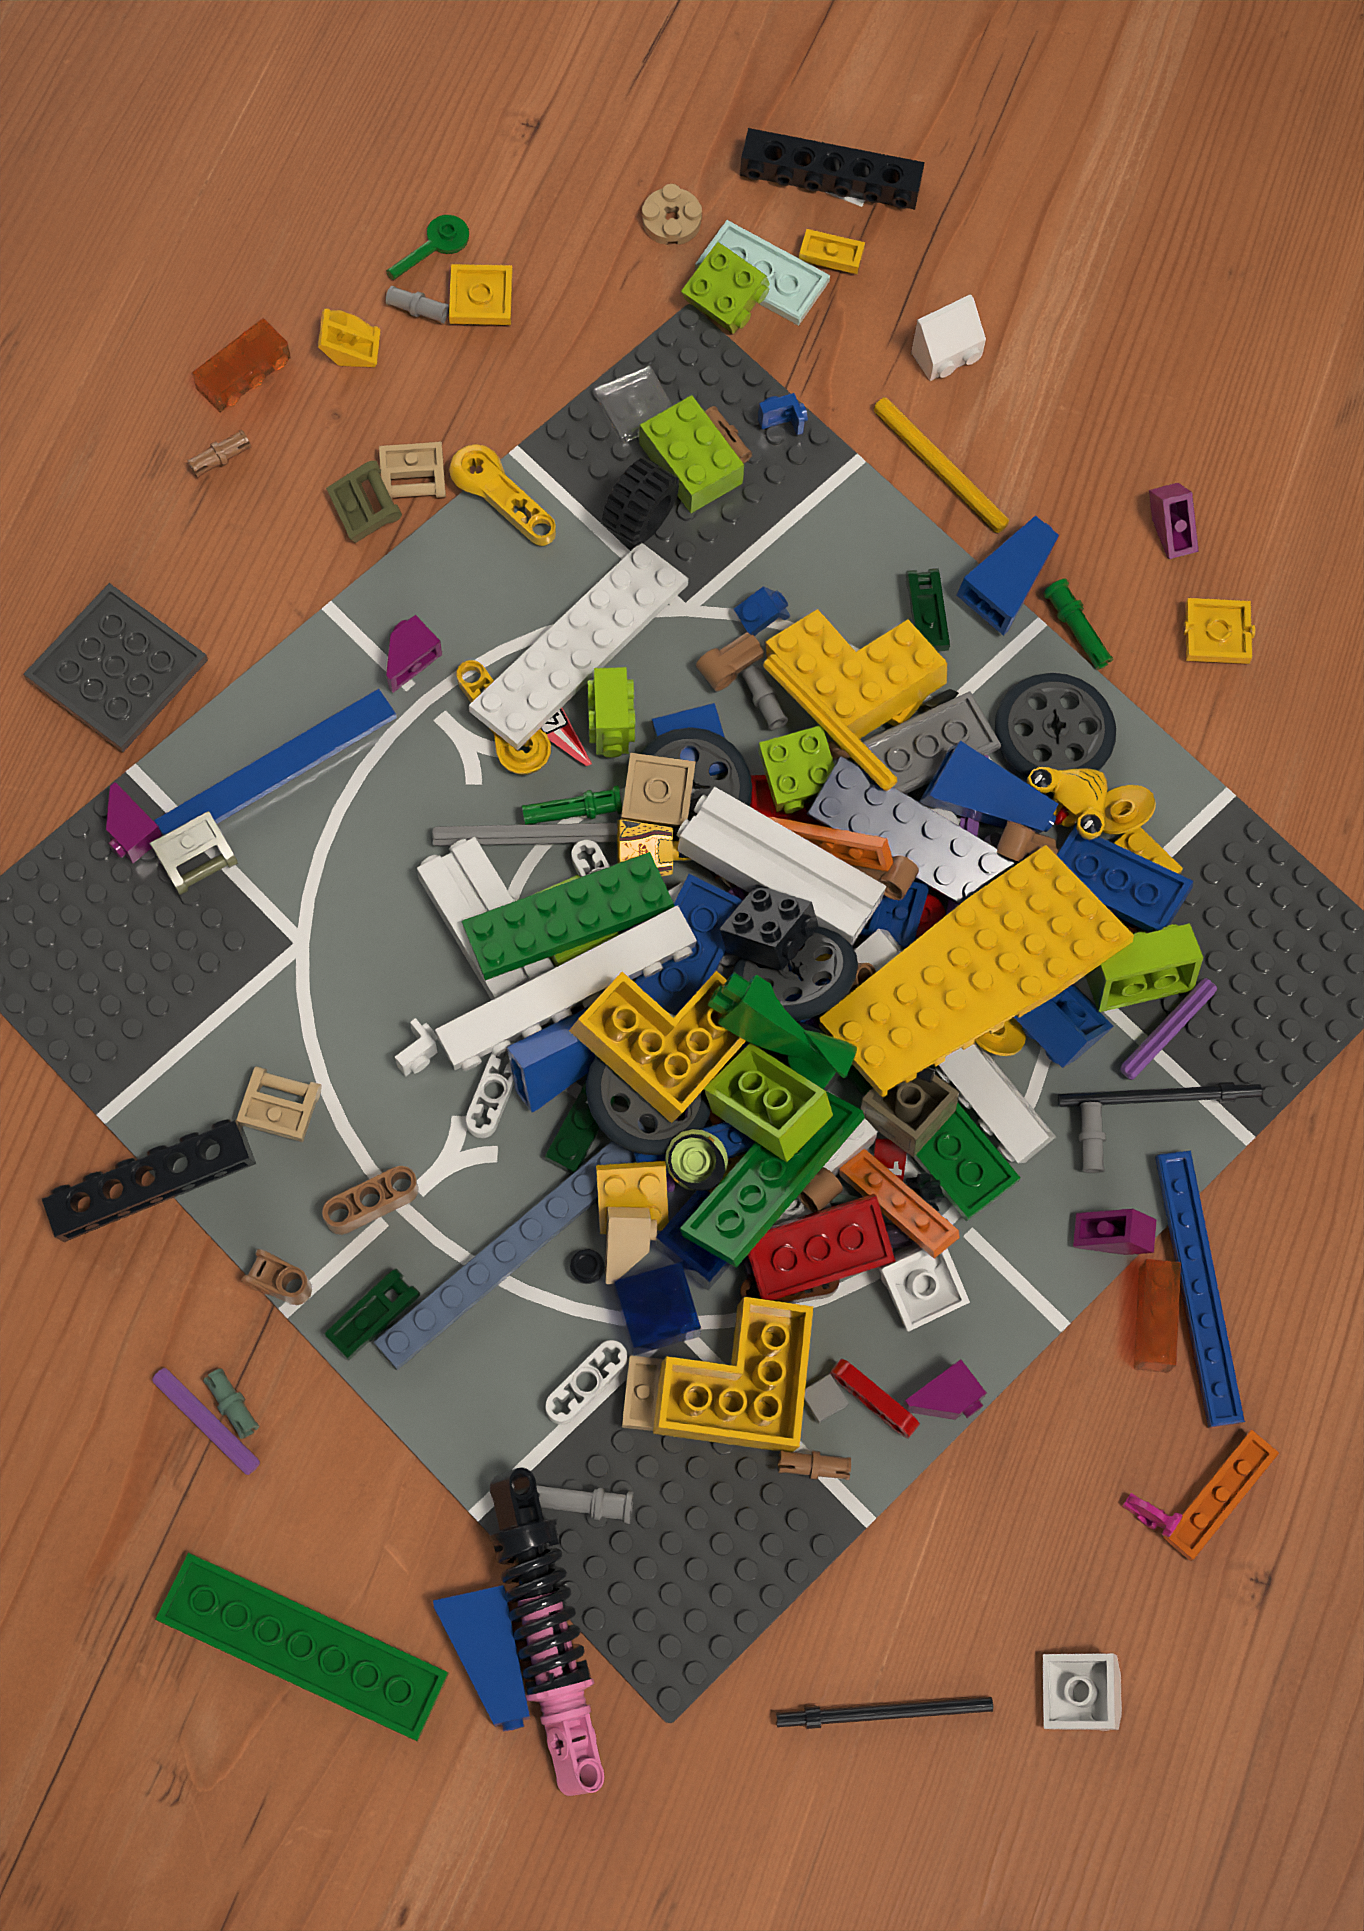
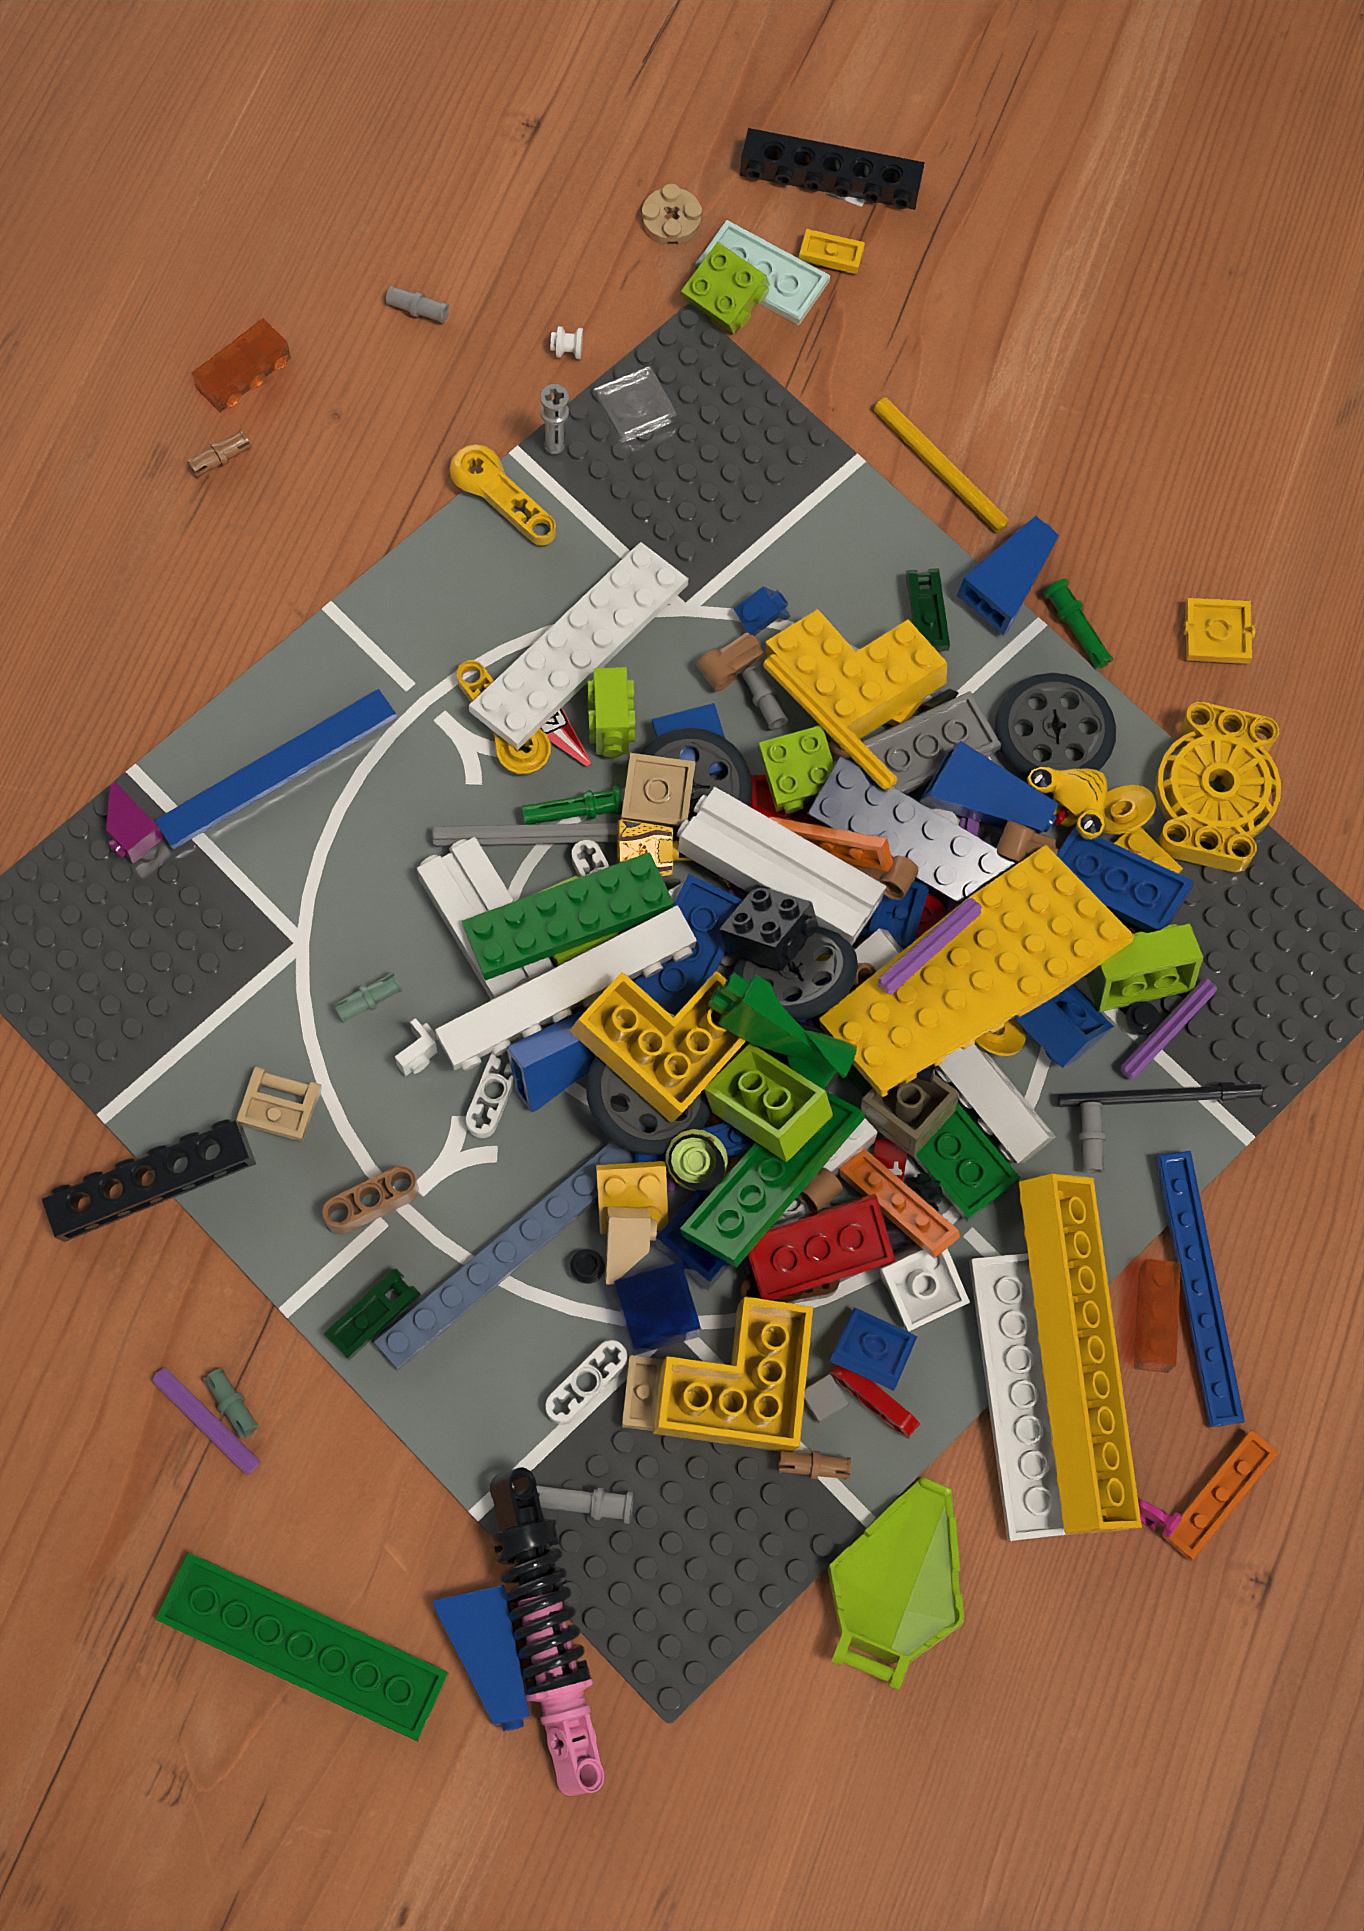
(115, 667): dark grey plate -> none
(188, 843): plate -> none
(272, 1275): medium nougat piece -> none
(348, 339): yellow slope -> none
(355, 506): olive plate -> none
(368, 997): none -> sand green pin
(410, 651): magenta slope -> none
(413, 462): tan plate -> none
(444, 234): green piece -> none
(480, 294): yellow plate -> none
(554, 414): none -> light grey pin
(567, 342): none -> white wheel
(575, 1135): dark green plate -> none
(640, 501): black tyre -> none
(692, 450): lime brick -> none
(730, 434): medium nougat pin -> none
(782, 409): blue bracket -> none
(813, 1716): black bar -> none
(873, 1348): none -> blue tile
(899, 1584): none -> lime windscreen
(929, 946): none -> medium lavender axle
(948, 1394): magenta slope -> none
(949, 338): white slope -> none
(1016, 1396): none -> white plate
(1079, 1355): none -> yellow brick
(1081, 1692): white slope -> none
(1115, 1232): magenta slope -> none
(1142, 1018): none -> black plate
(1174, 519): magenta slope -> none
(1197, 810): none -> yellow piece

